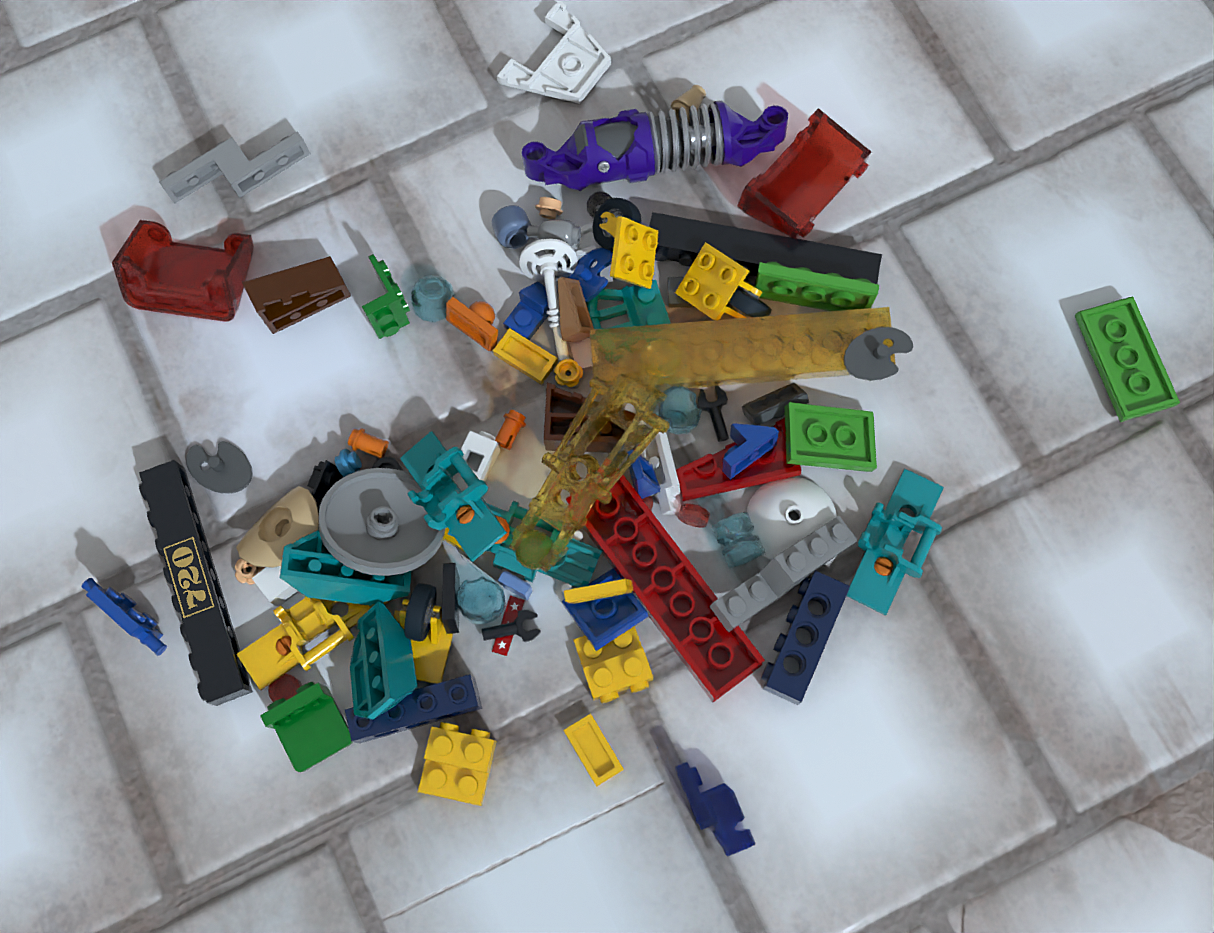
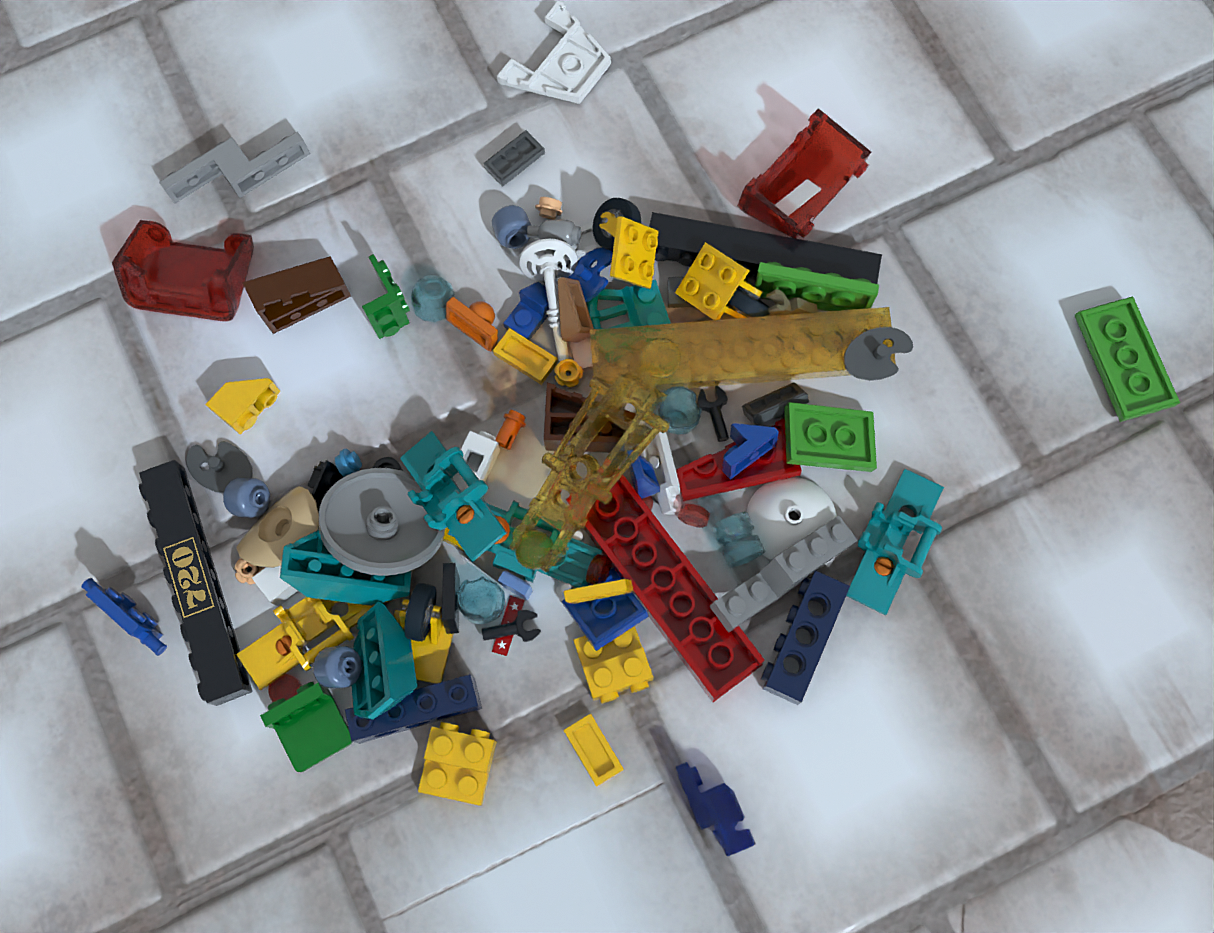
(242, 401): none -> yellow slope
(246, 497): none -> sand blue head
(337, 667): none -> sand blue head
(367, 443): orange pin -> none
(514, 158): none -> dark grey plate
(596, 199): clear smoke plate -> none
(598, 570): none -> clear red tile
(644, 144): dark purple piece -> none
(691, 97): tan cone -> none
(792, 306): none -> dark tan plate
(798, 197): none -> white sticker

